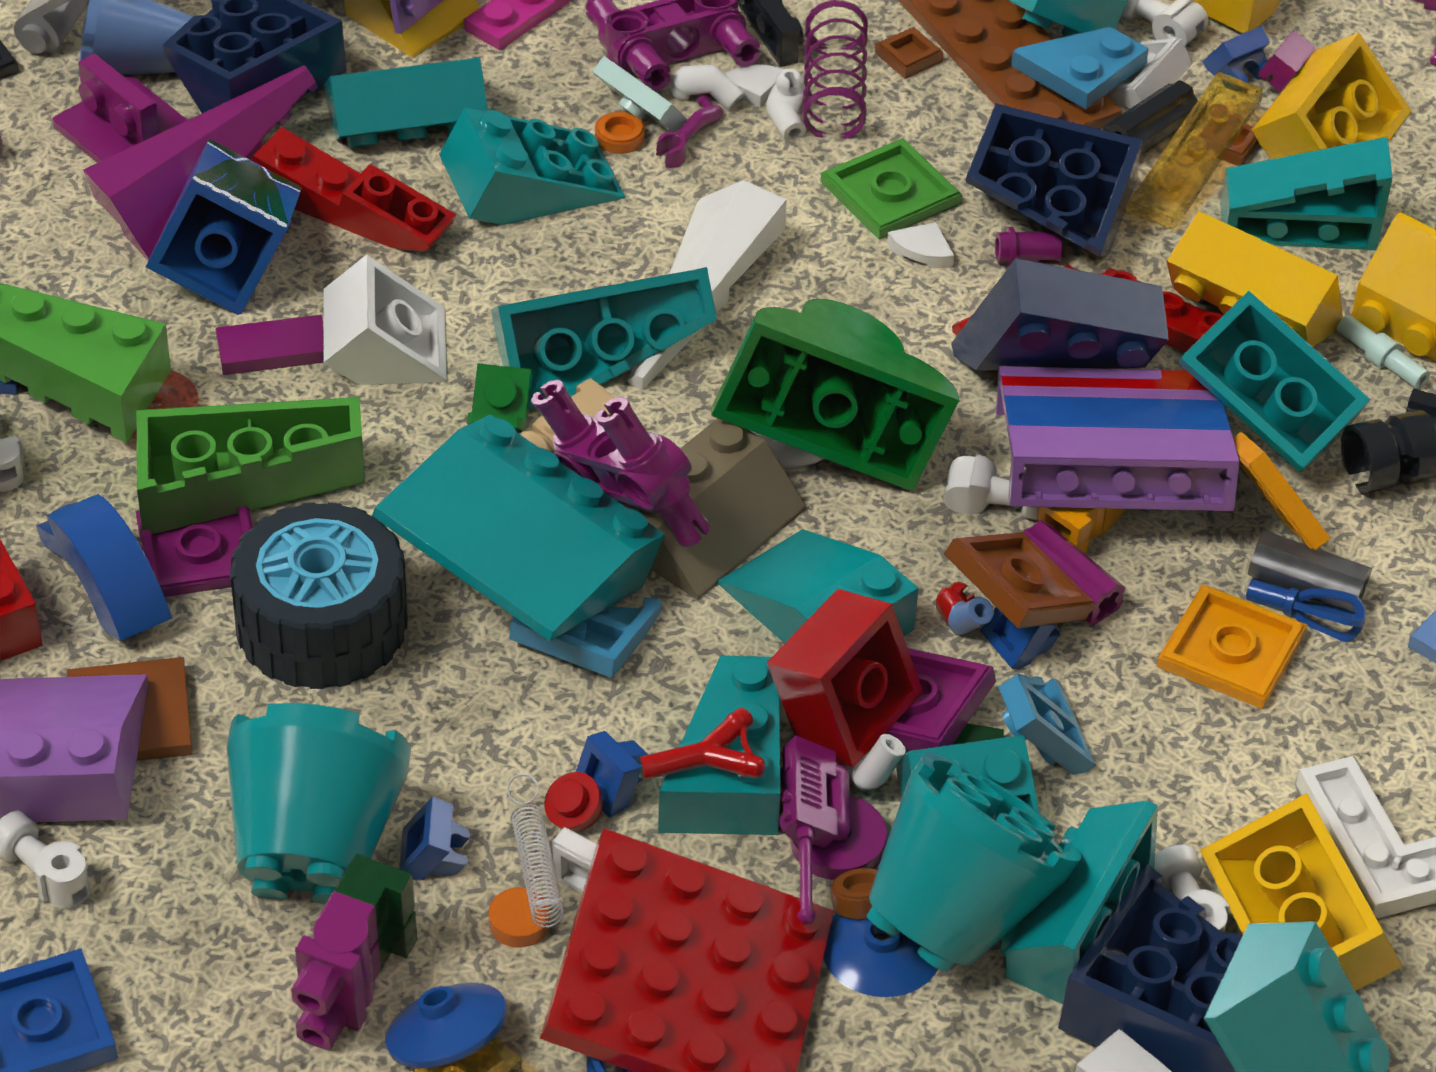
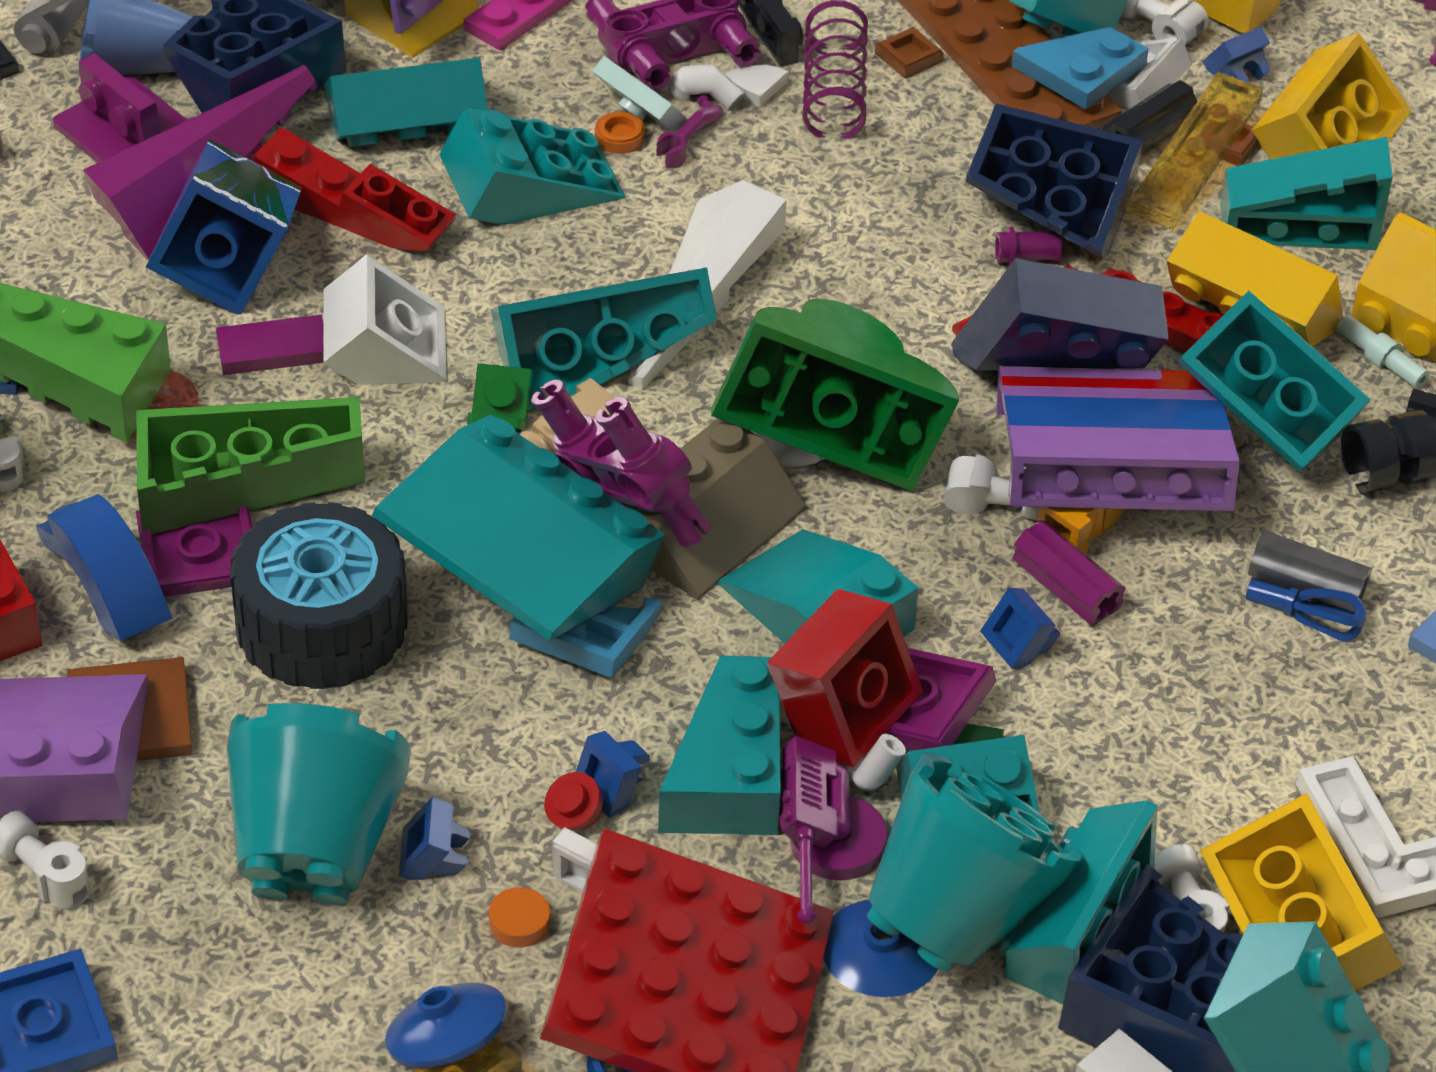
(352, 941): magenta hips -> none
(548, 901): white piece -> none
(710, 752): red piece -> none
(785, 103): white arm -> none
(852, 893): dark orange tile -> none
(891, 188): bright green tile -> none
(922, 244): white tile -> none
(963, 612): medium blue arm -> none
(1019, 579): dark orange tile -> none
(1046, 720): dark azure wing -> none
(1232, 646): light orange tile -> none
(1279, 493): light orange tile -> none
(1287, 60): piece -> none

